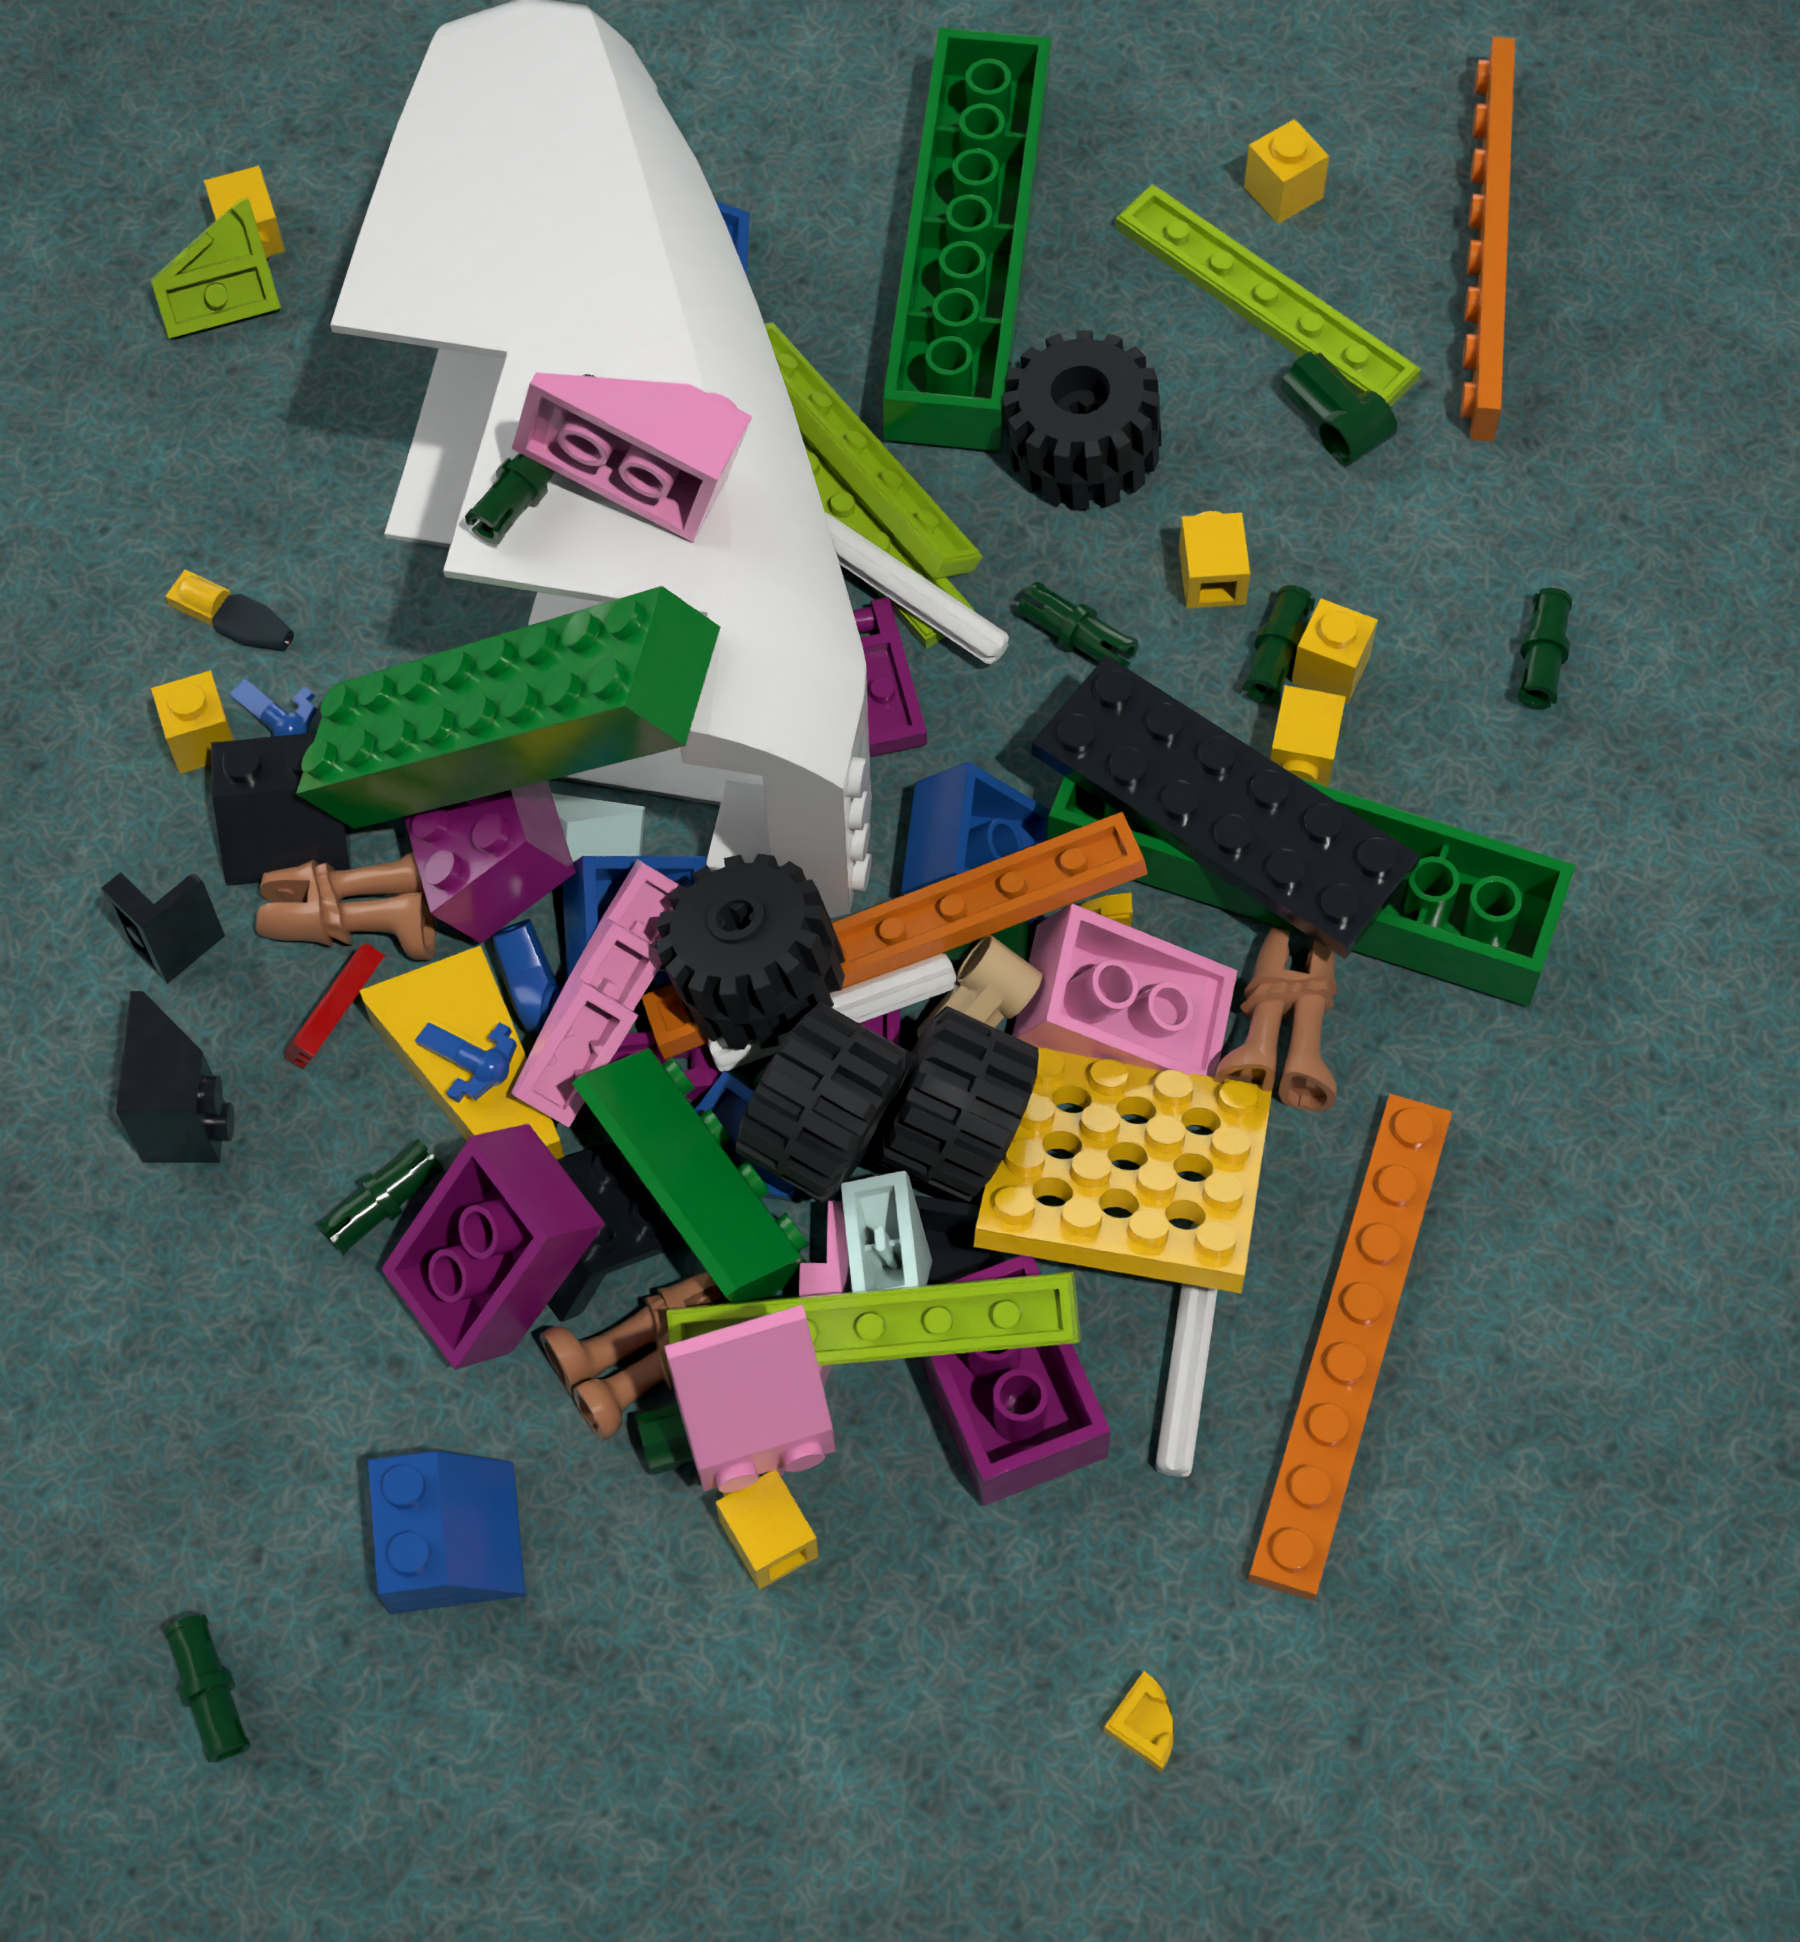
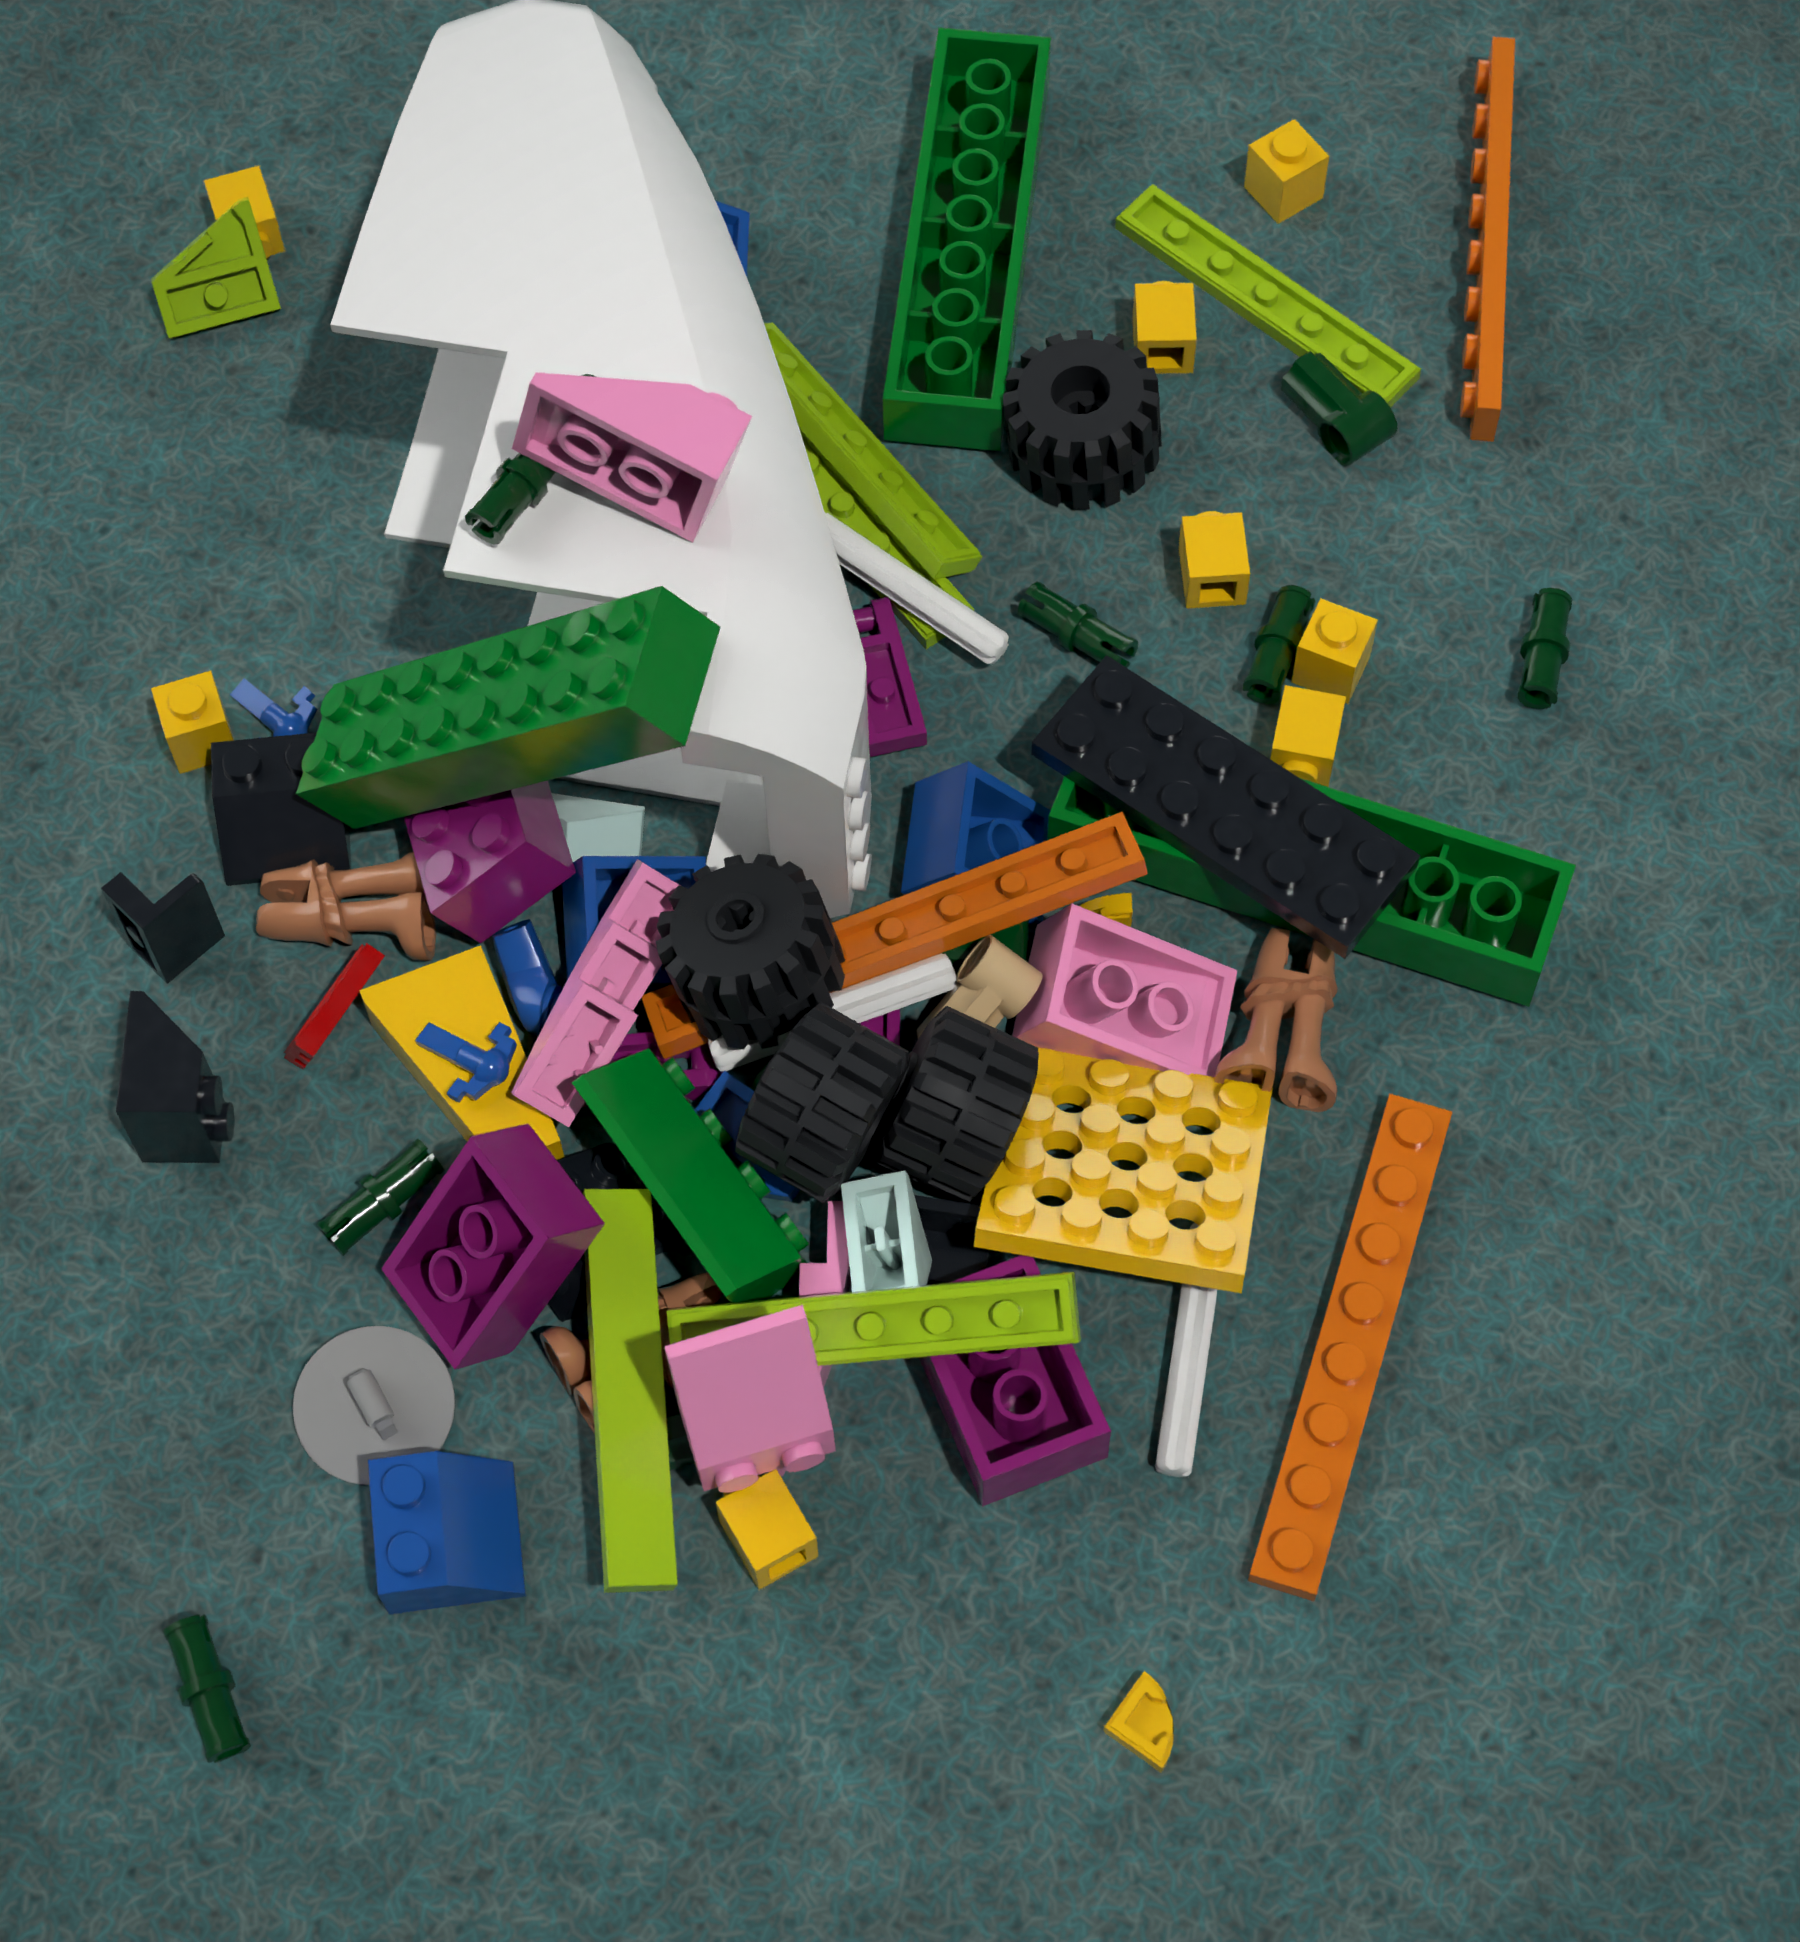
(229, 614): piece -> none
(372, 1399): none -> light grey shield
(629, 1396): none -> lime tile
(1165, 325): none -> yellow brick

